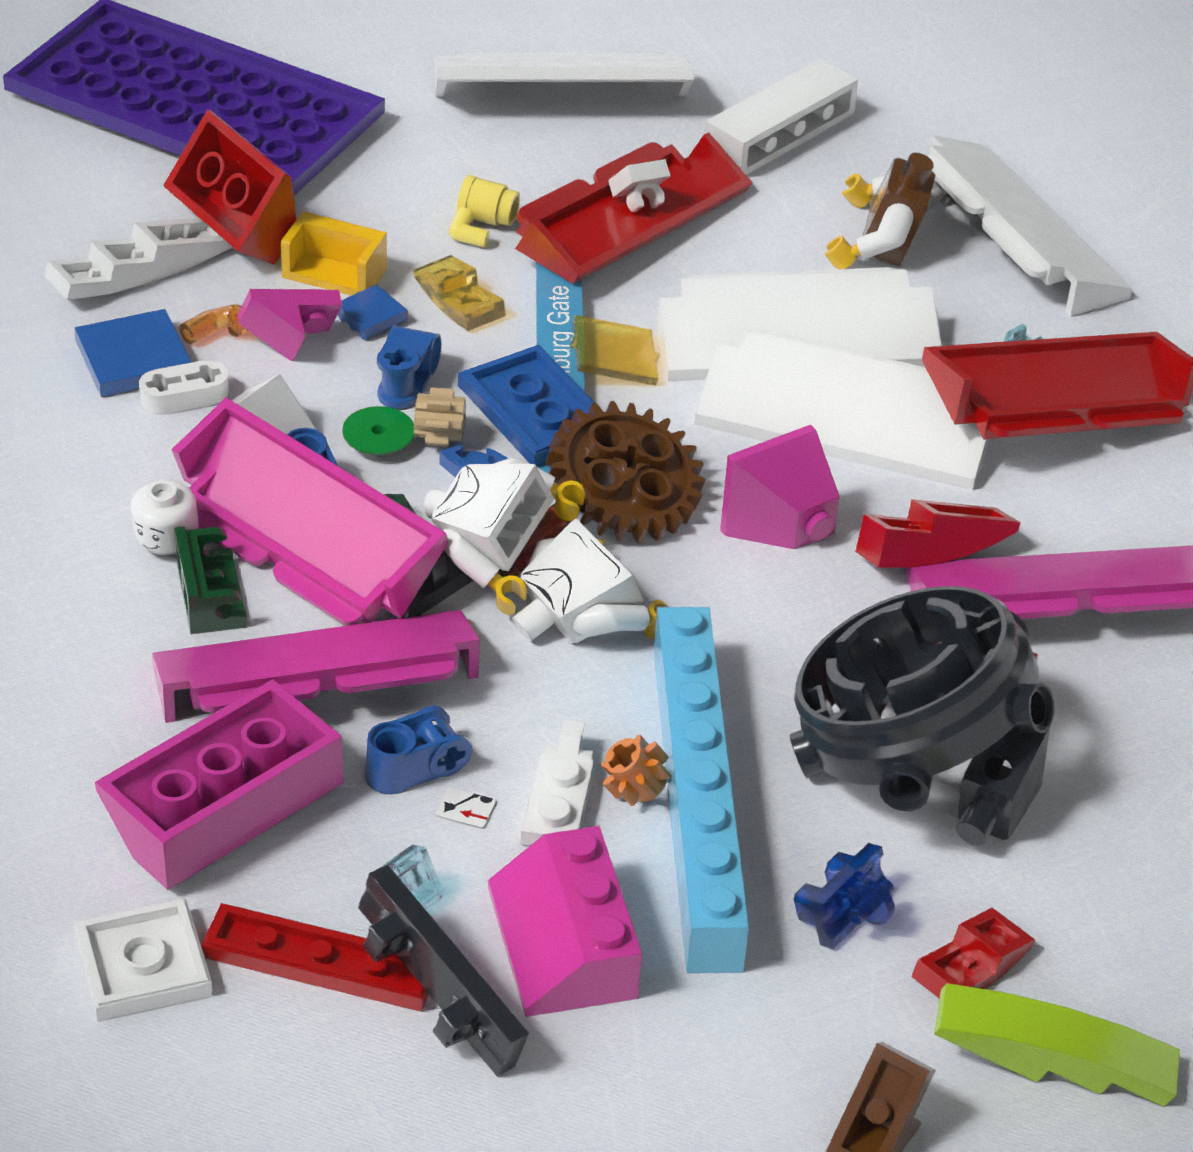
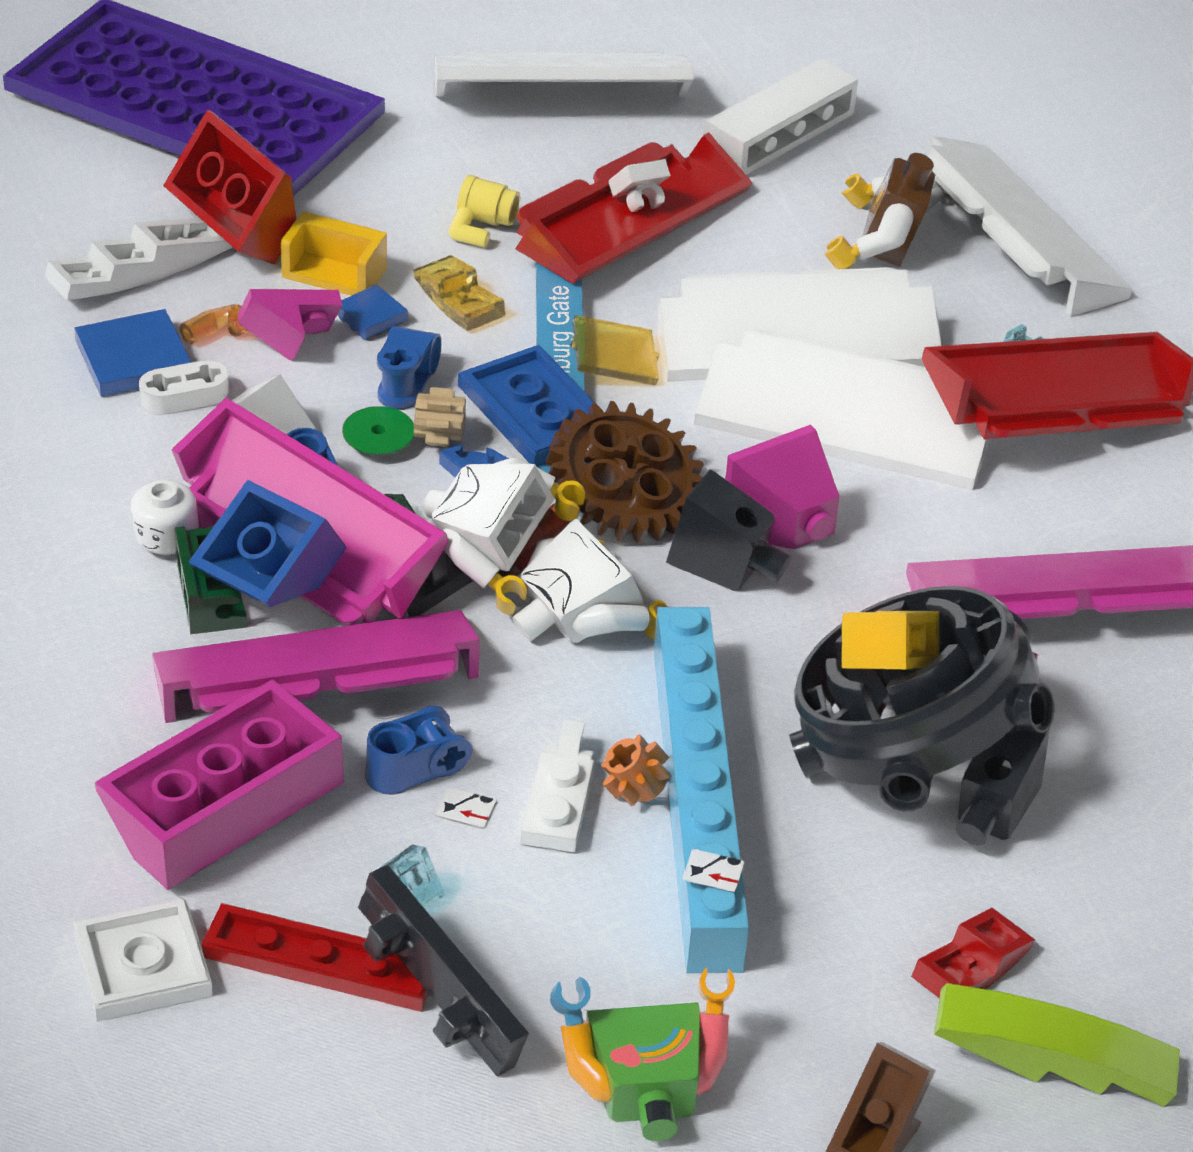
(269, 547): none -> blue slope
(566, 924): dark pink slope -> none
(646, 1058): none -> torso
(713, 870): none -> white sticker
(725, 536): none -> black torso
(853, 894): clear blue hips -> none
(889, 639): none -> yellow panel
(932, 534): red slope -> none

